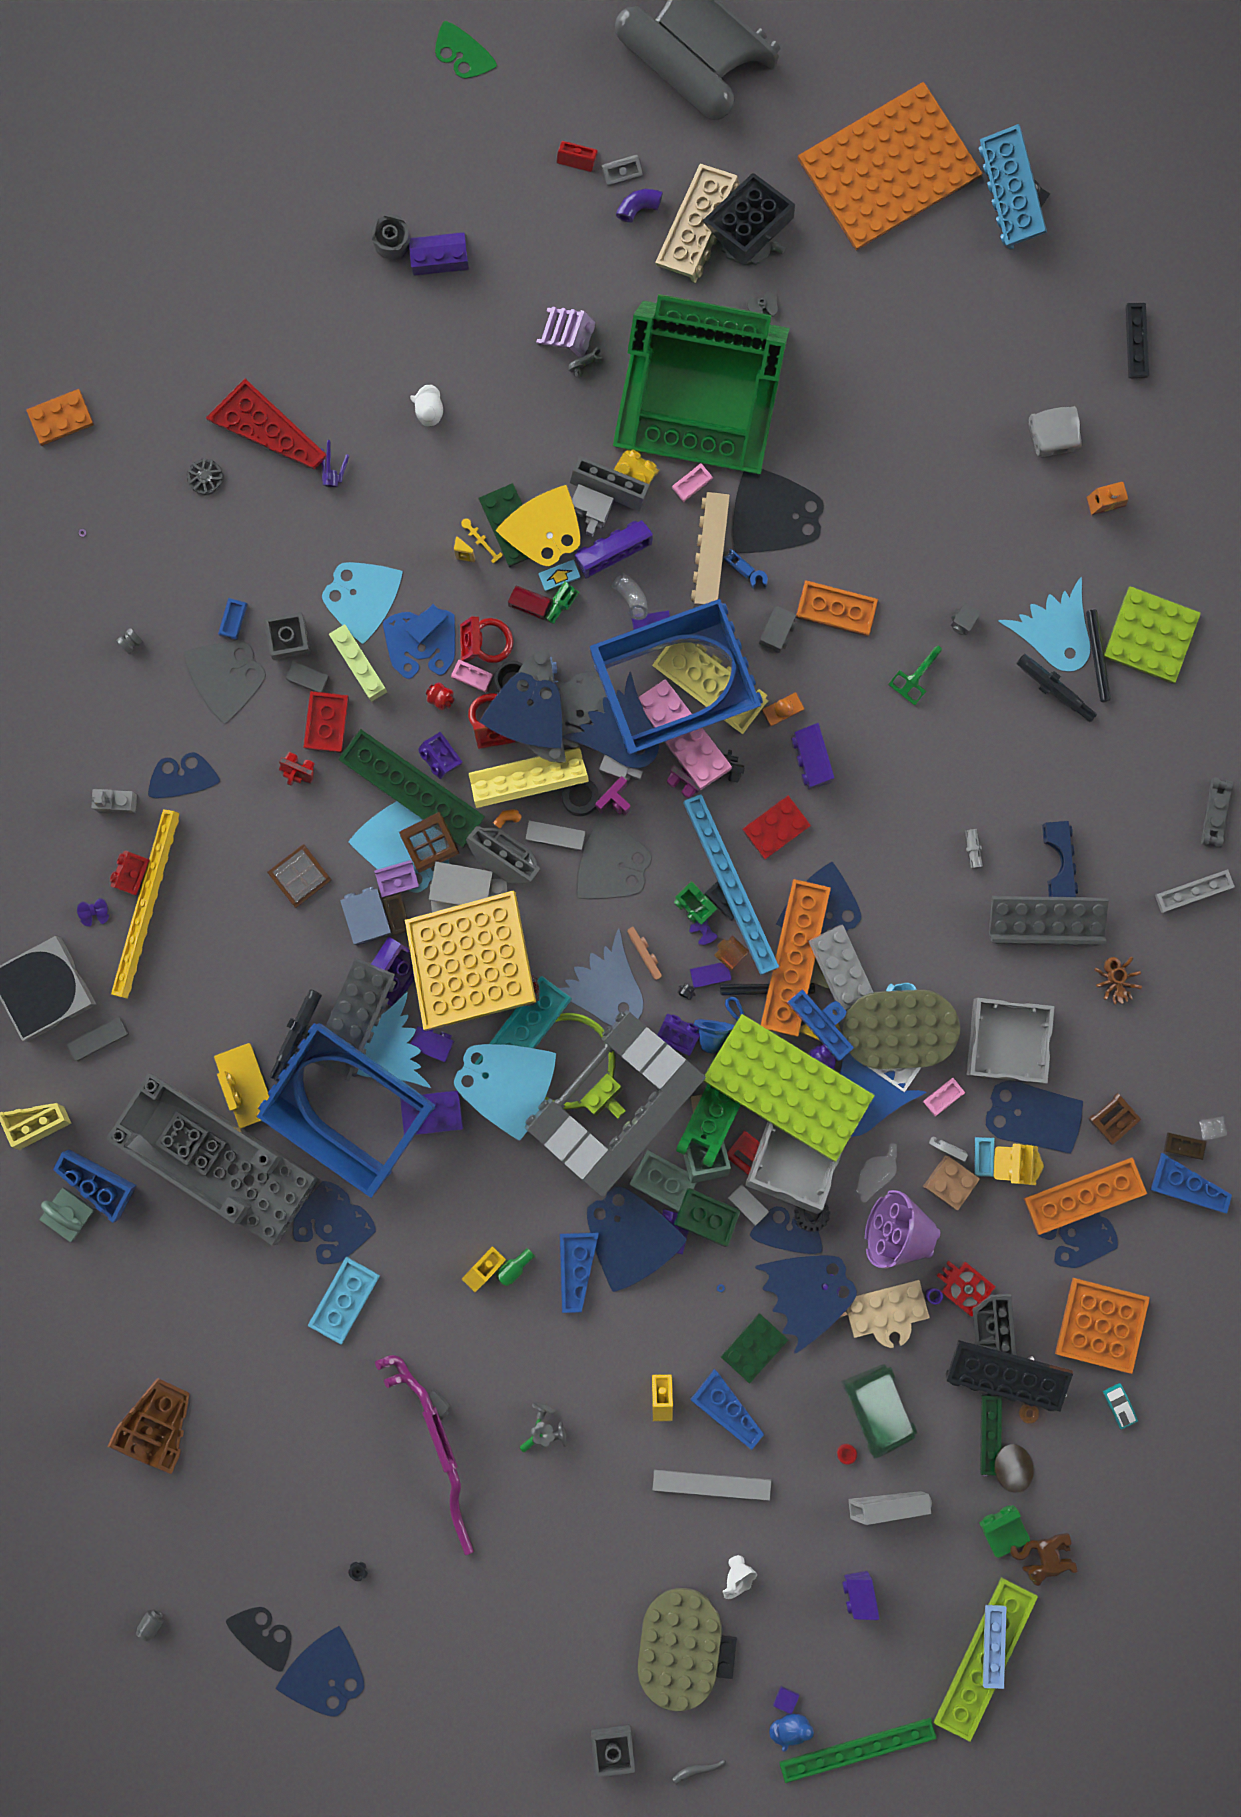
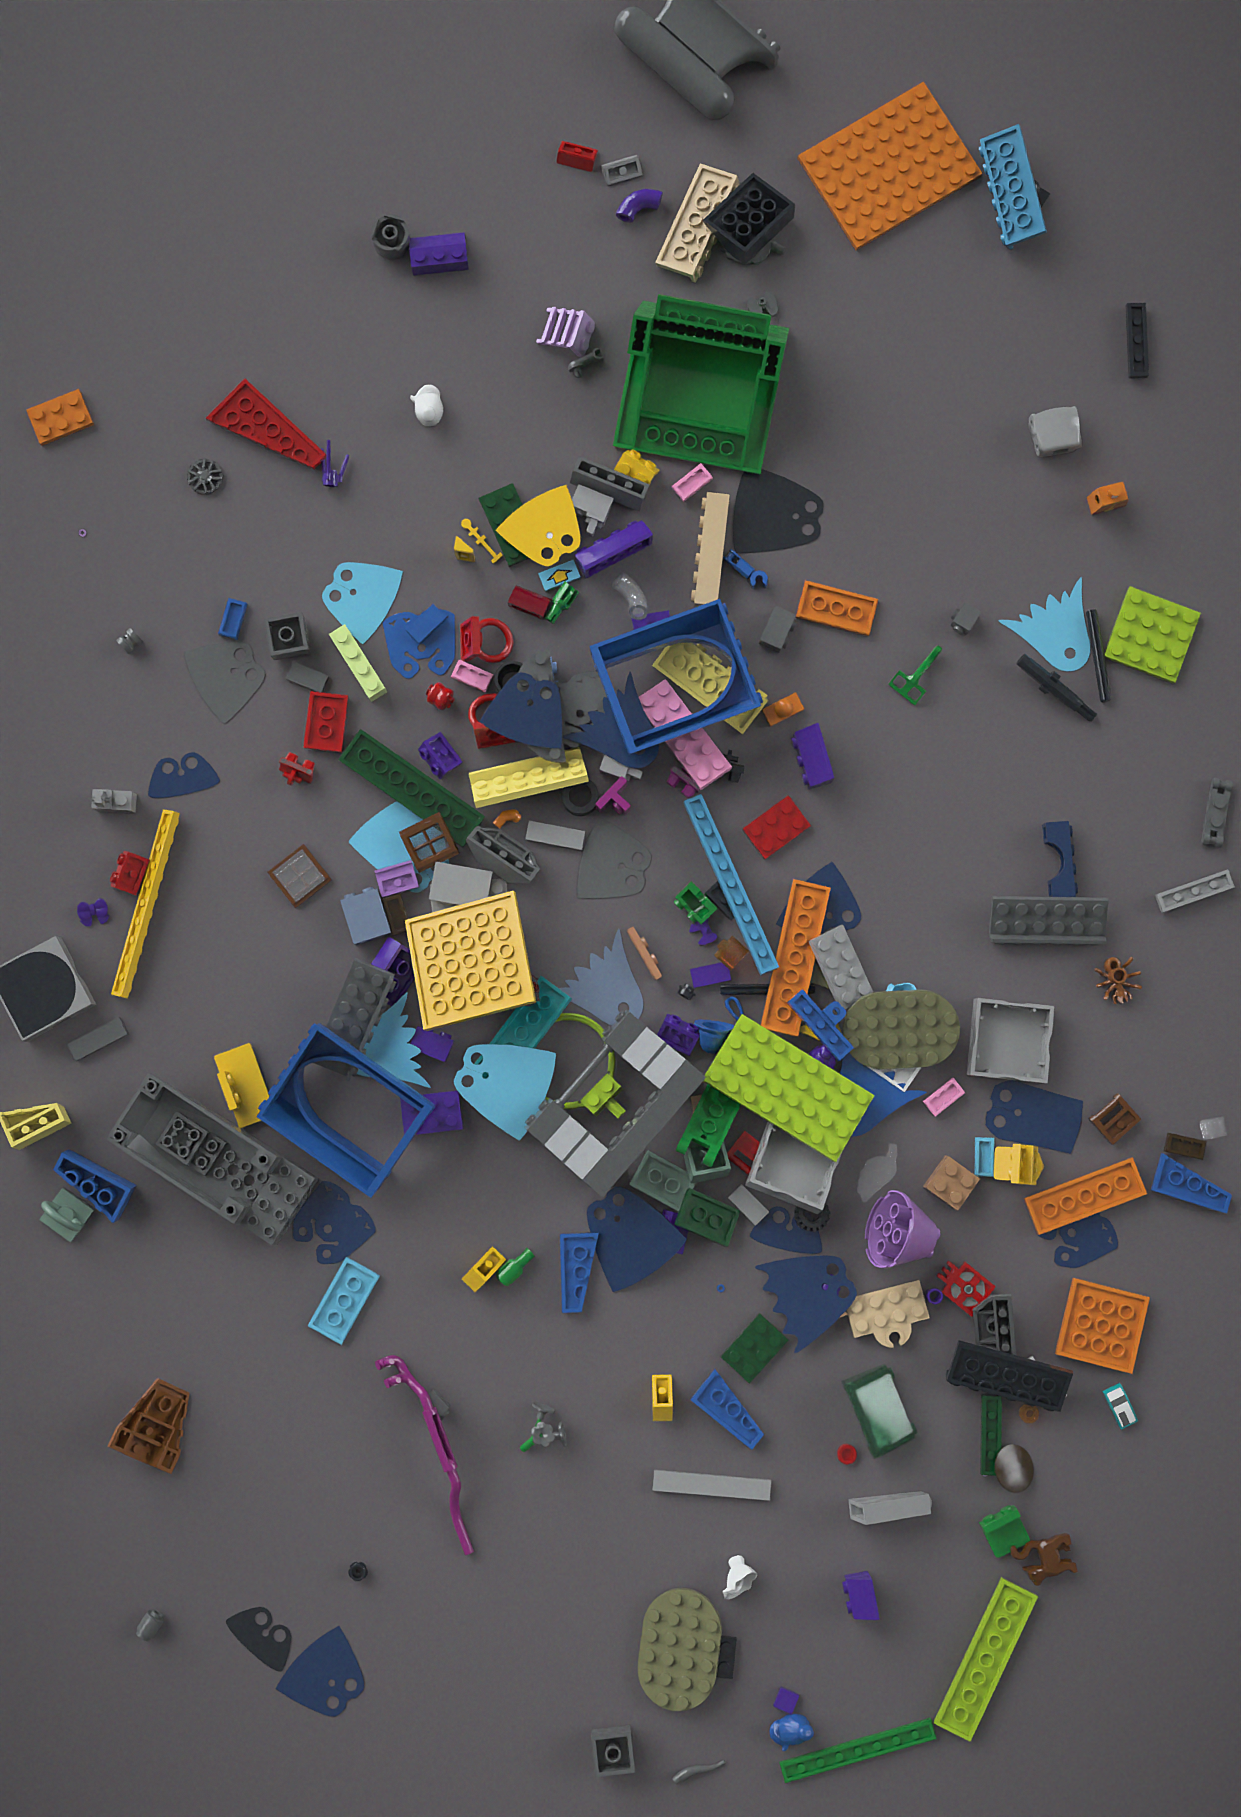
(298, 1028): black piece -> none
(473, 53): green piece -> none
(949, 1148): light grey tile -> none
(973, 848): light grey pin -> none
(994, 1646): light blue plate -> none

